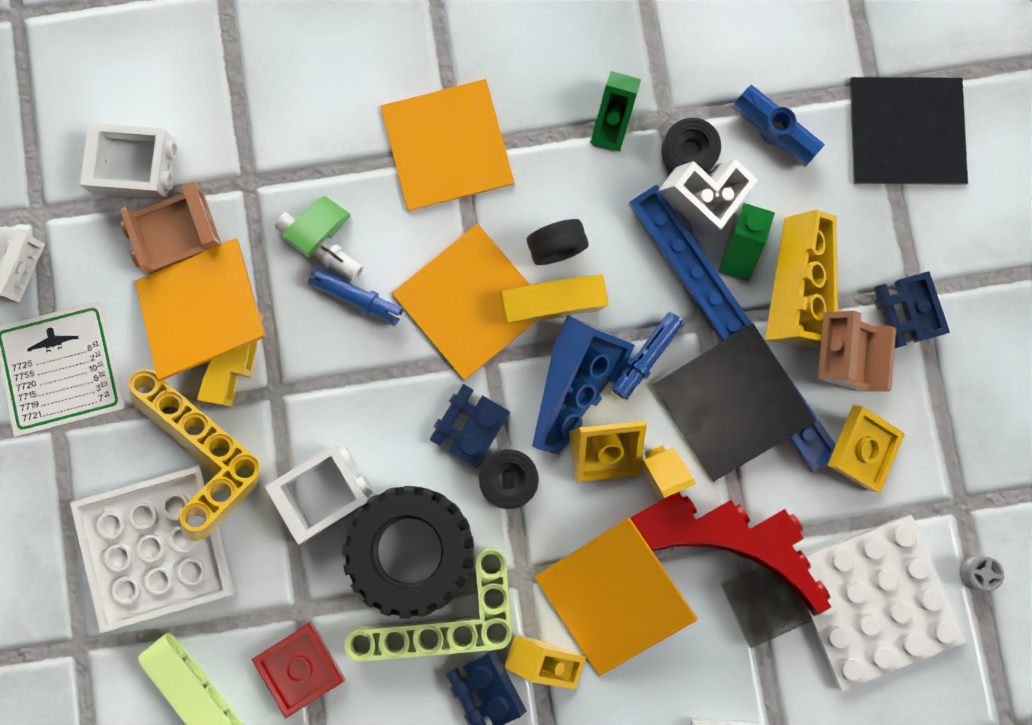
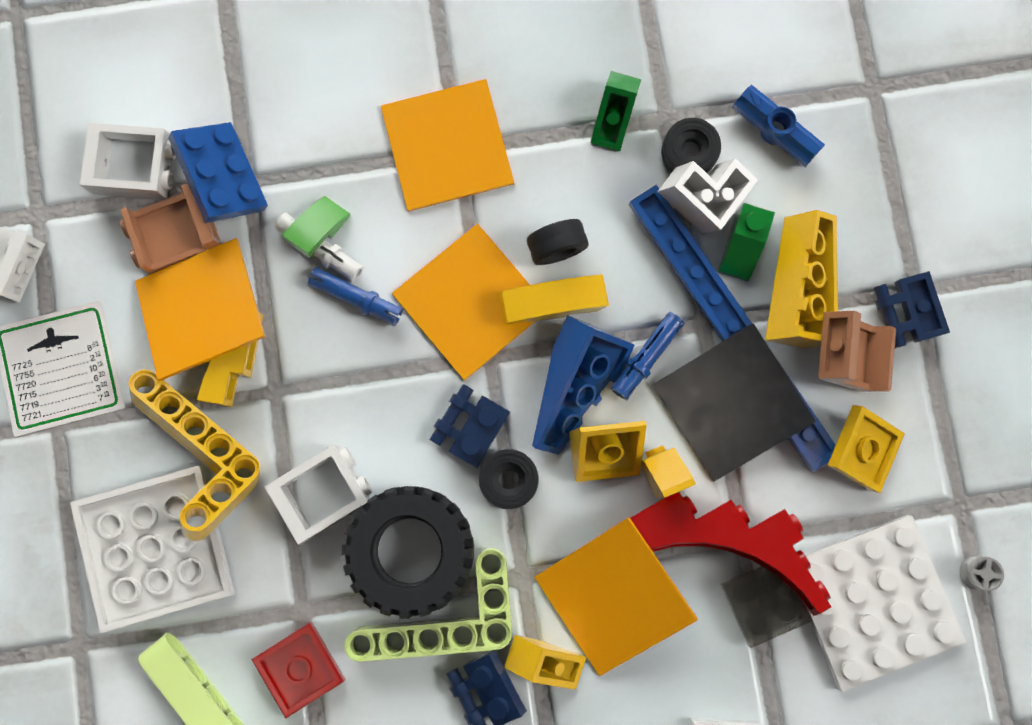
(217, 171): none -> blue plate
(908, 130): black piece -> none

